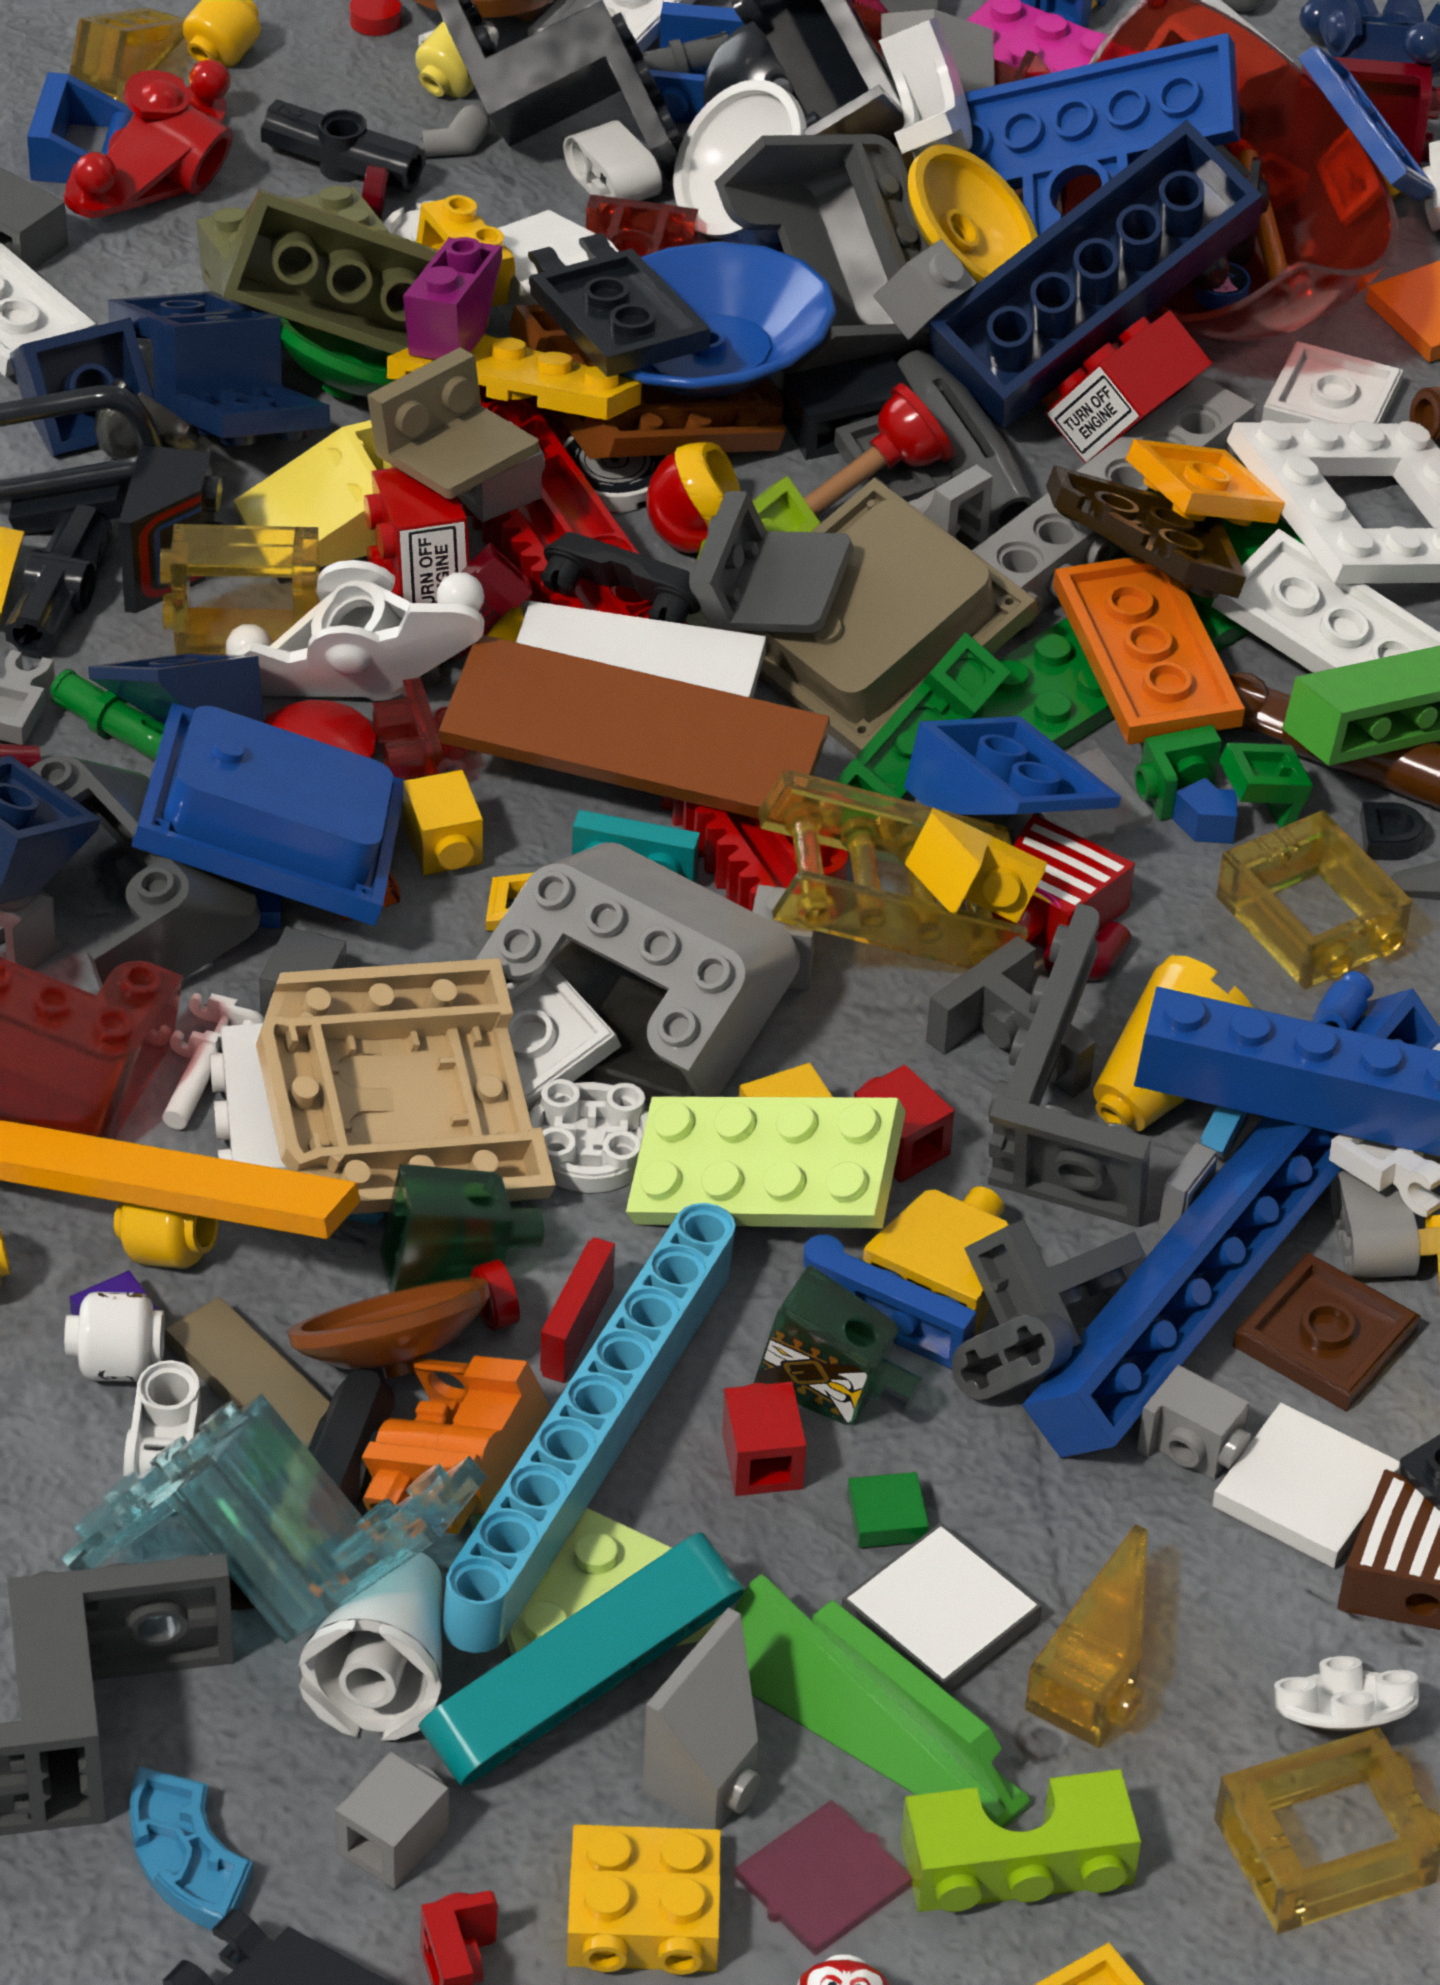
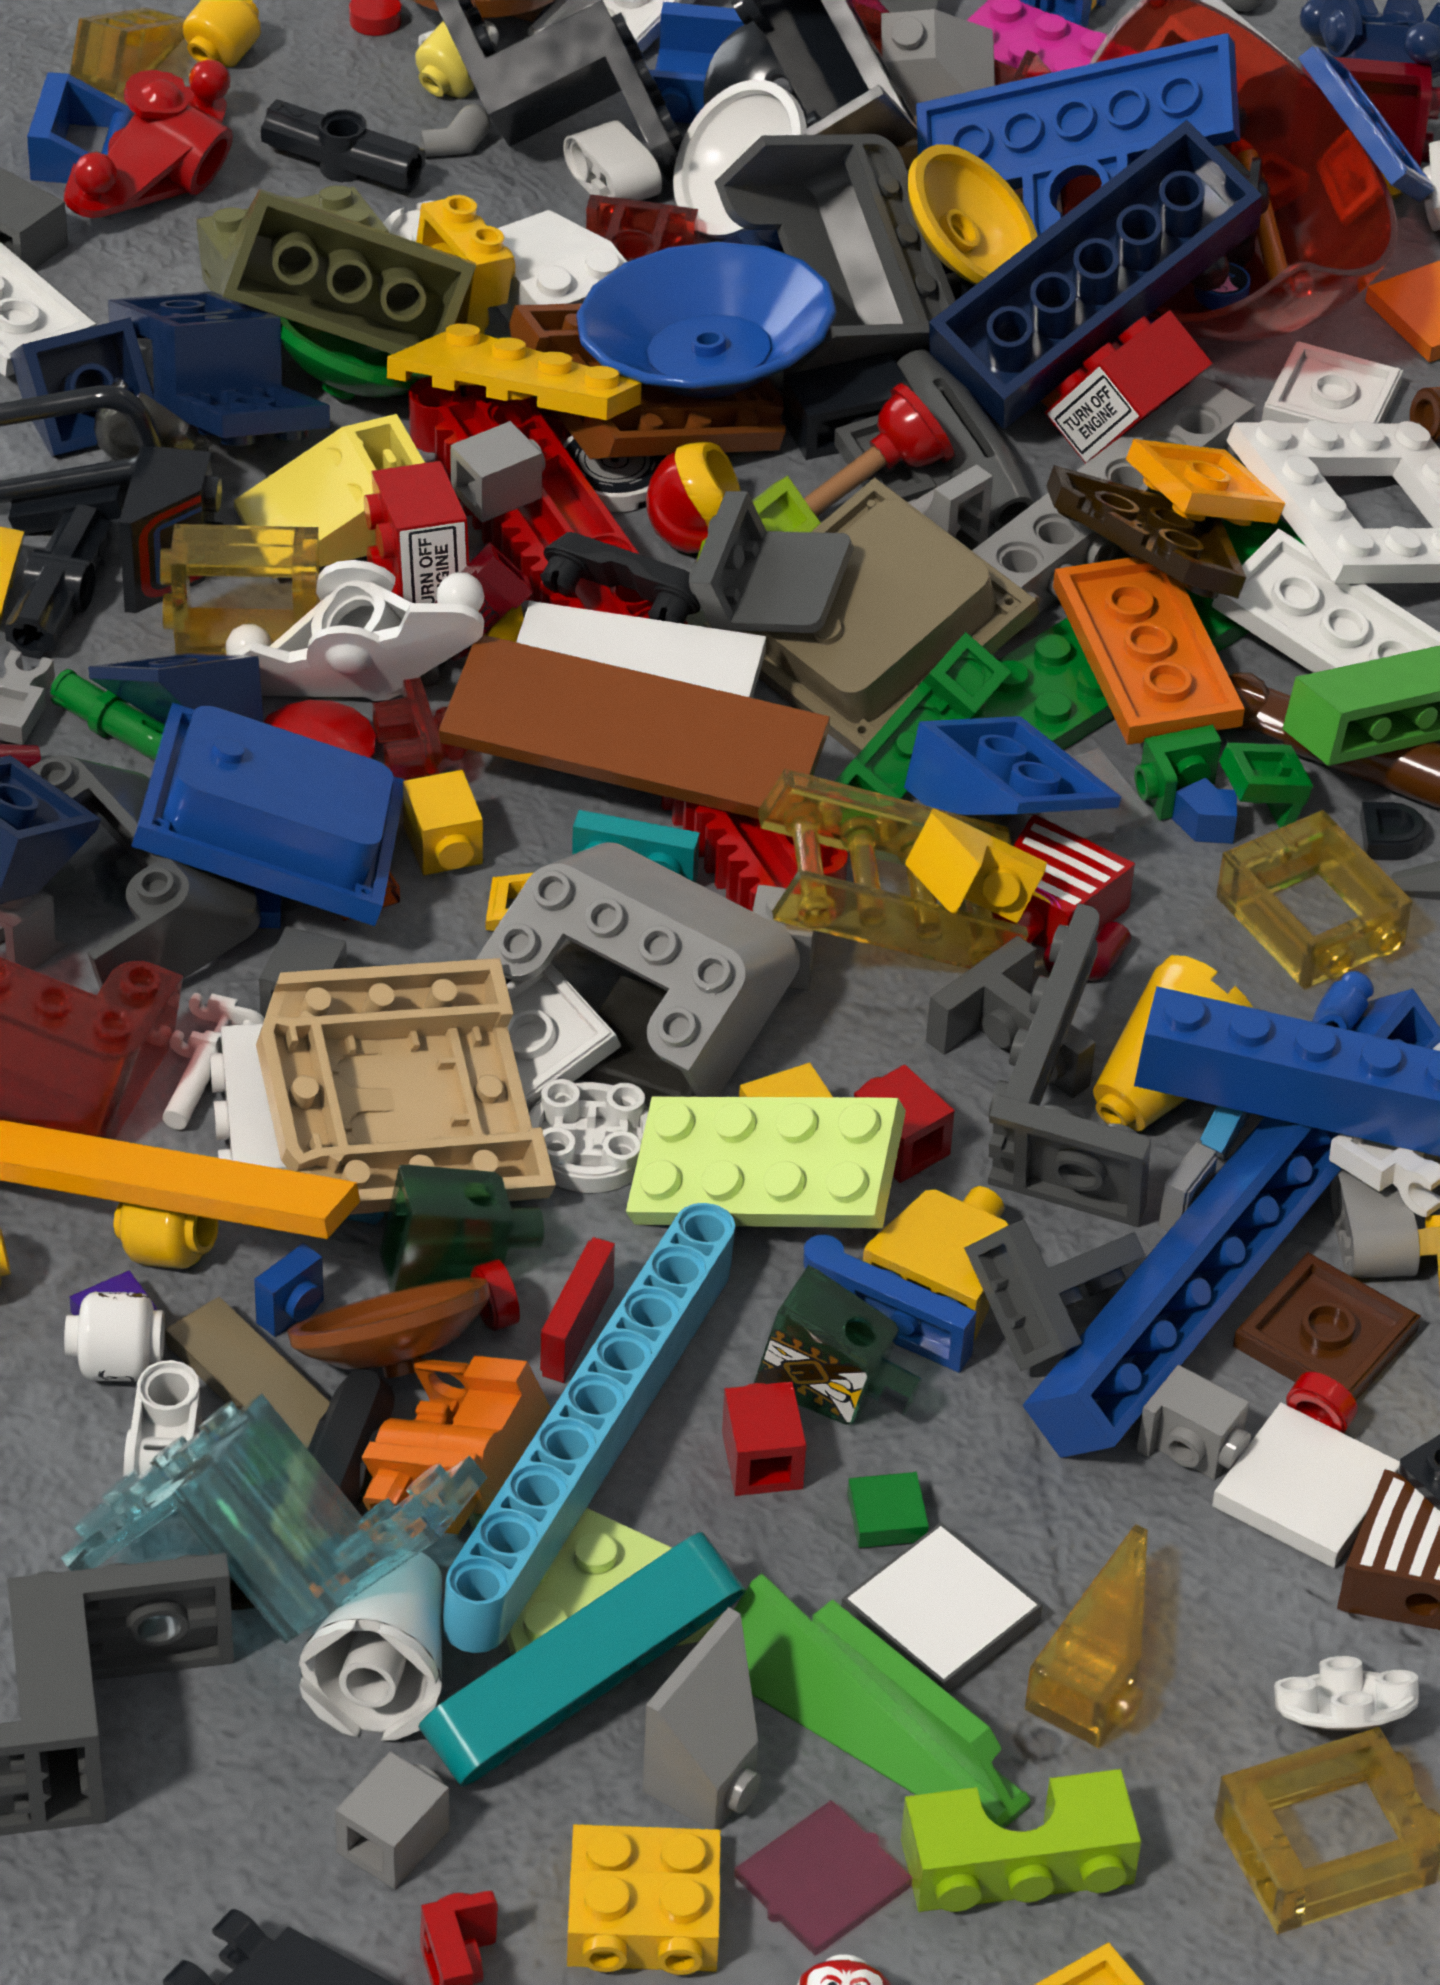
(180, 1851): dark azure tile -> none
(289, 1290): none -> blue plate
(375, 188): dark red tile -> none
(440, 432): dark tan bracket -> none
(452, 298): magenta slope -> none
(615, 307): black tile -> none
(686, 56): dark grey pin -> none
(924, 288): light grey brick -> none
(927, 89): white arch -> none
(1016, 1367): flat silver beam -> none
(1323, 1400): none -> red tile

